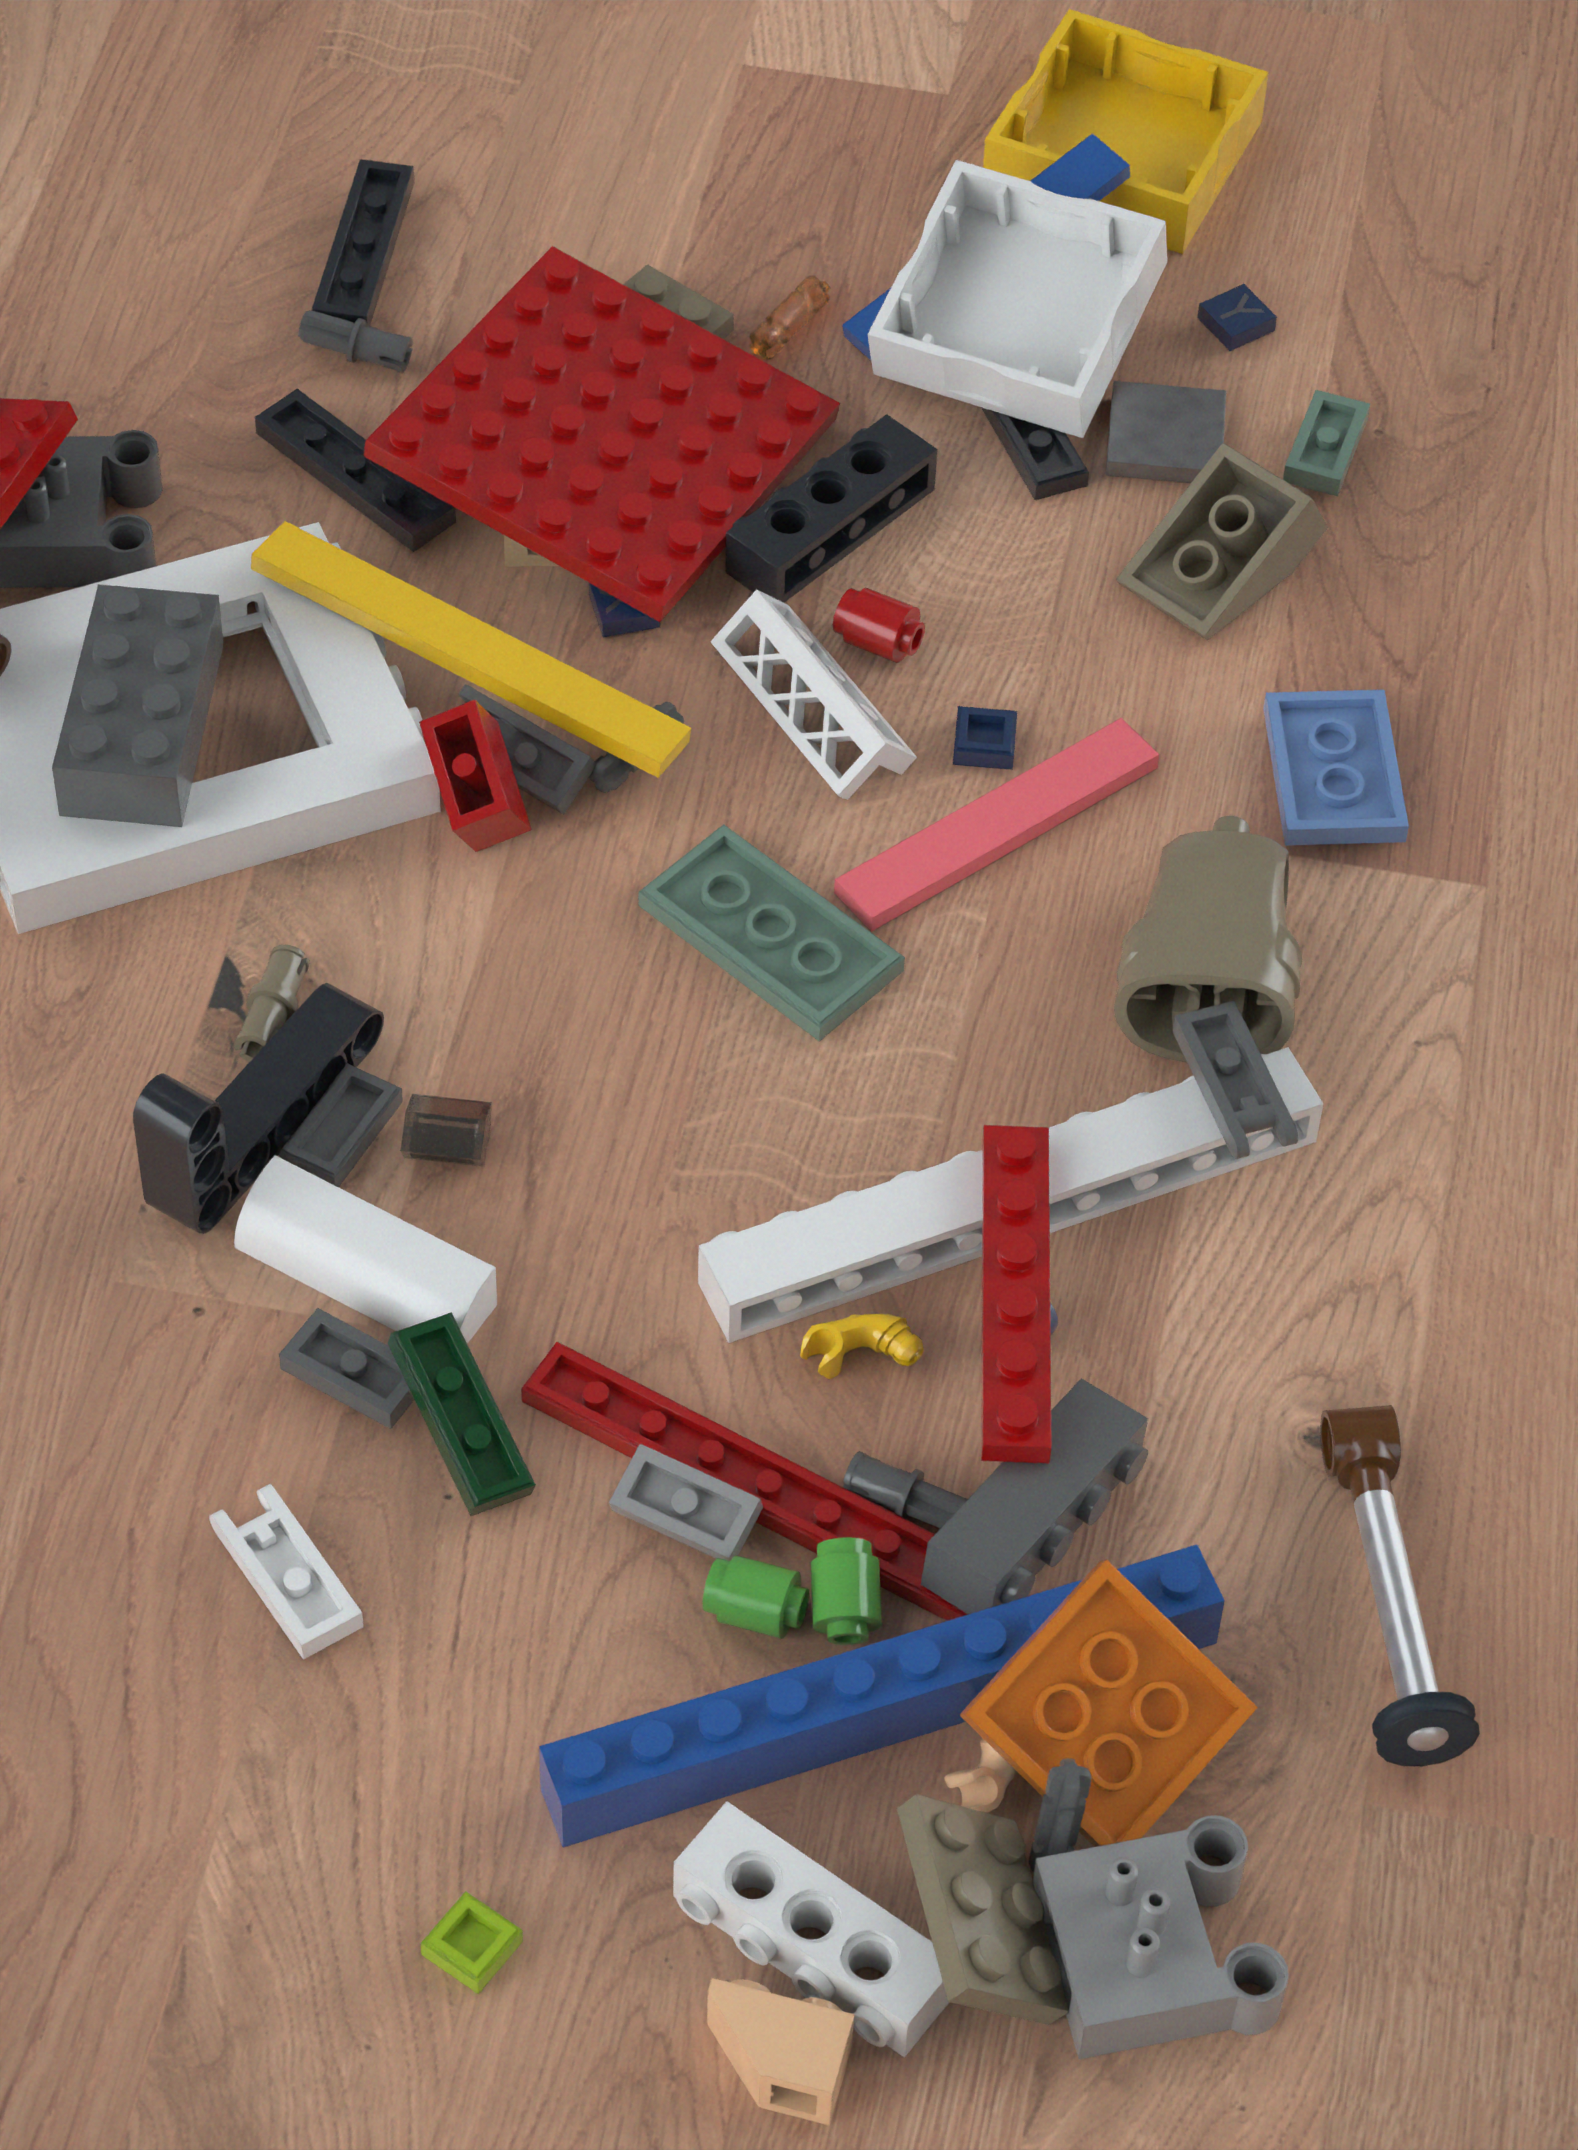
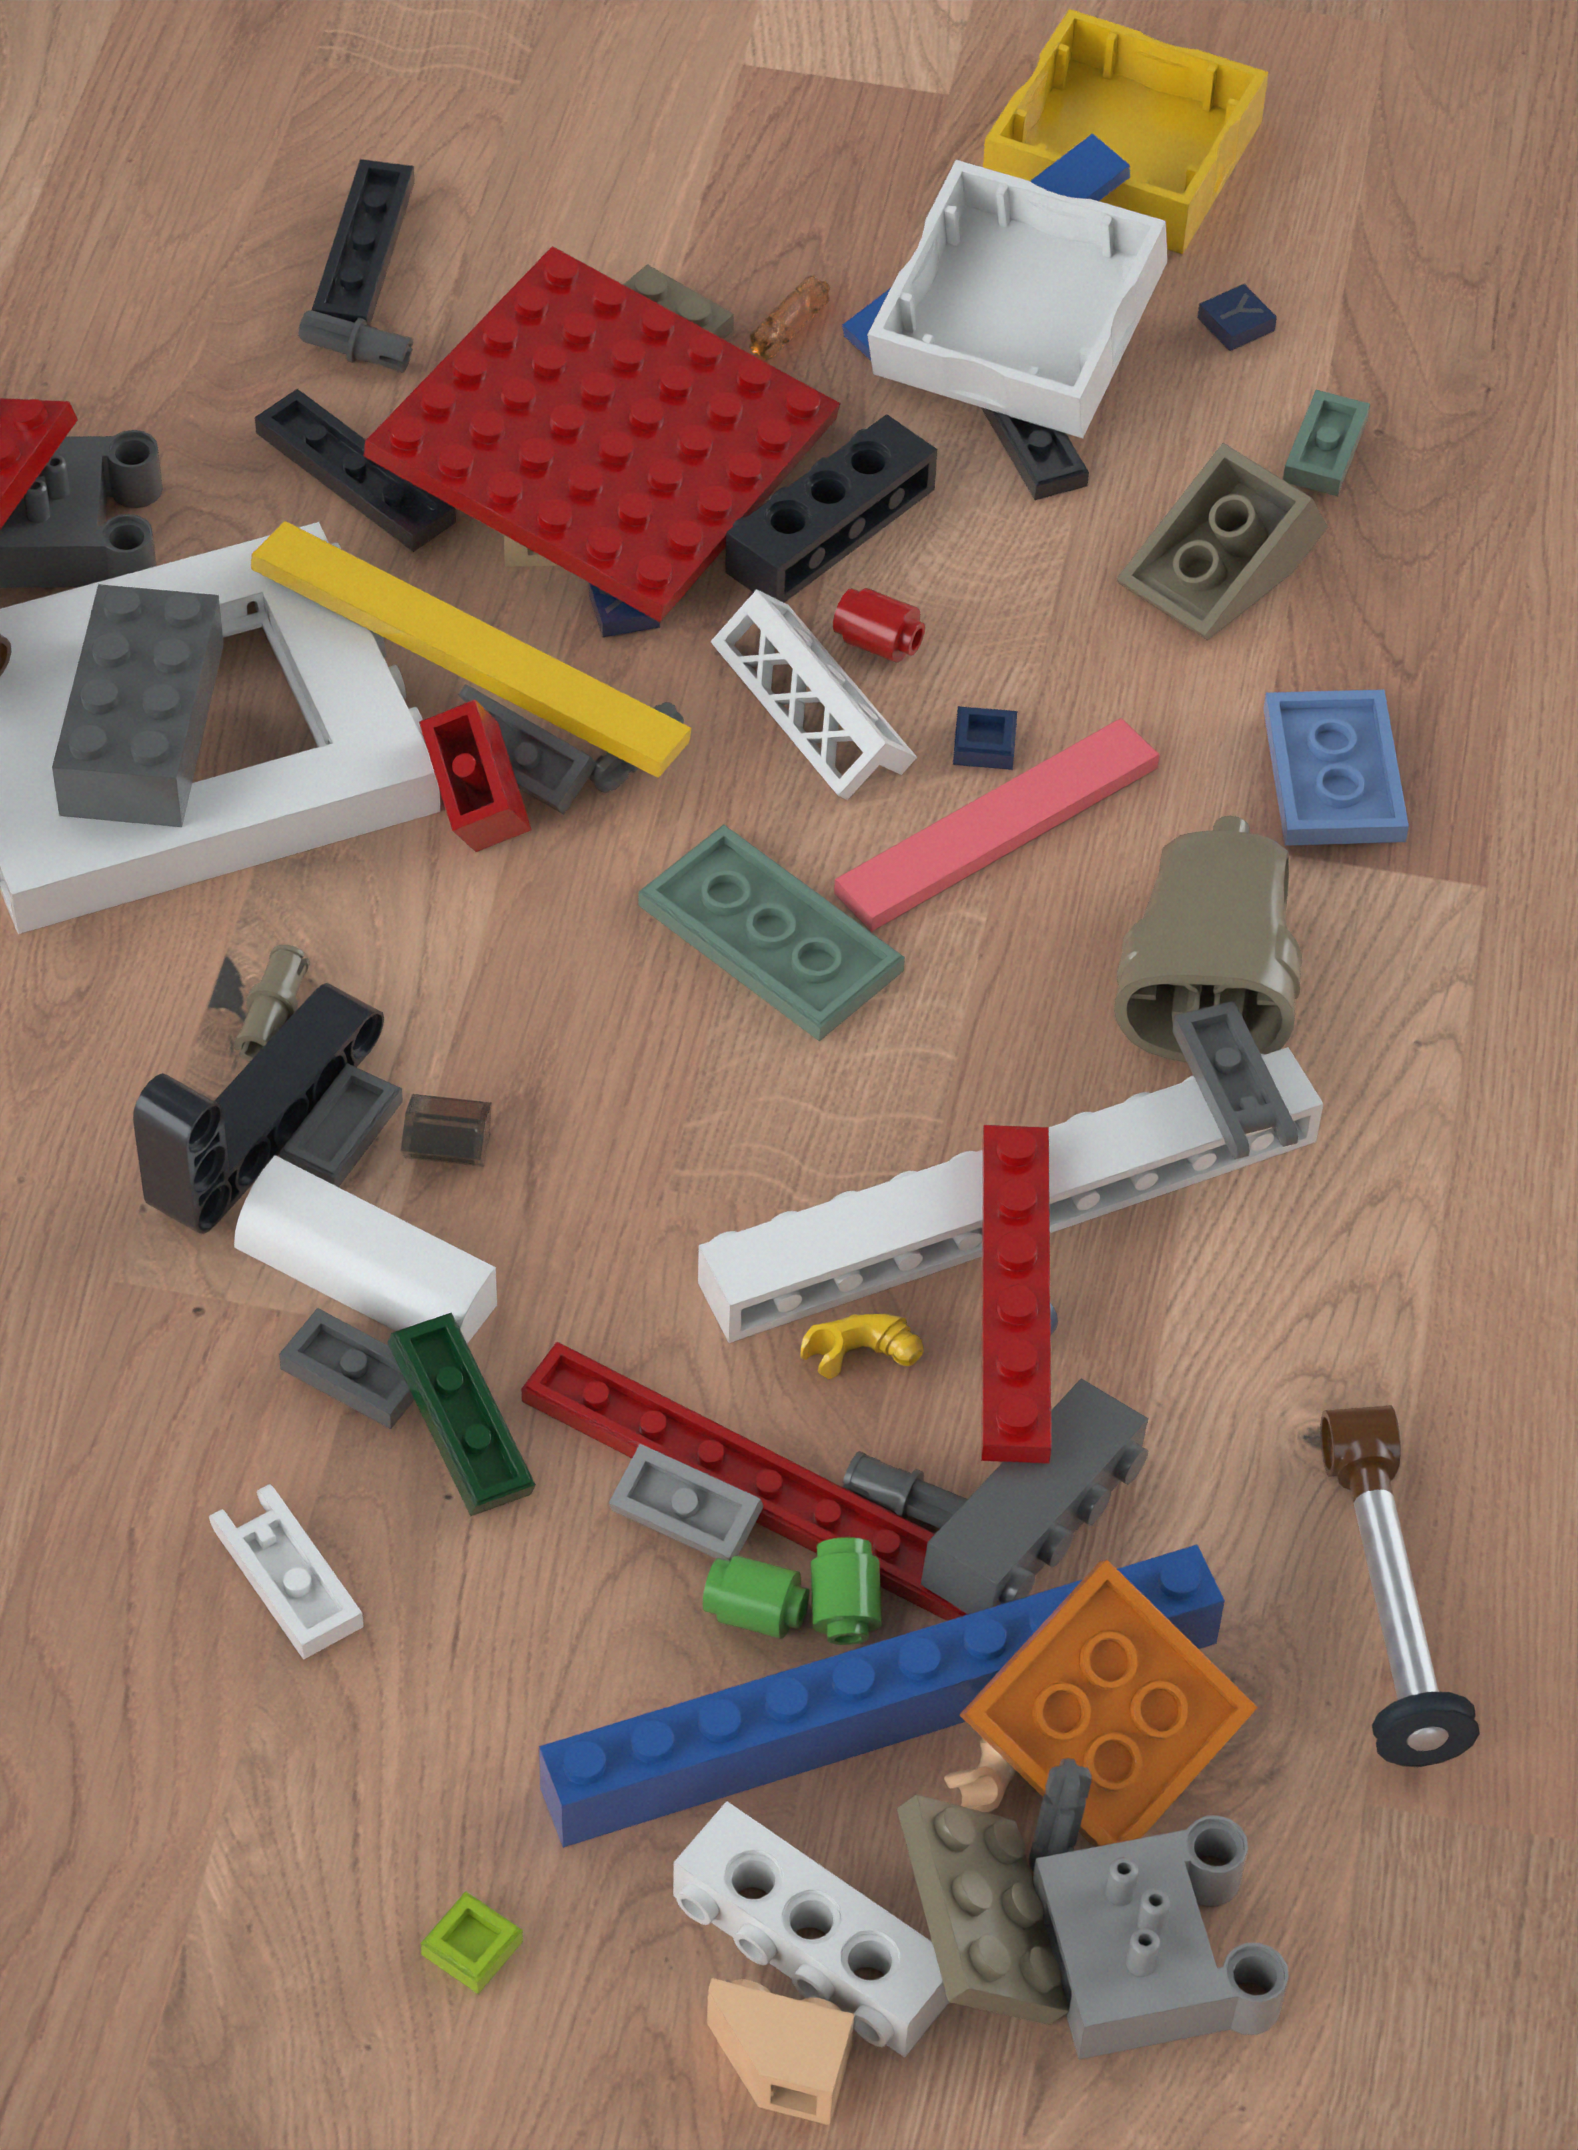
(1163, 430): flat silver tile -> none

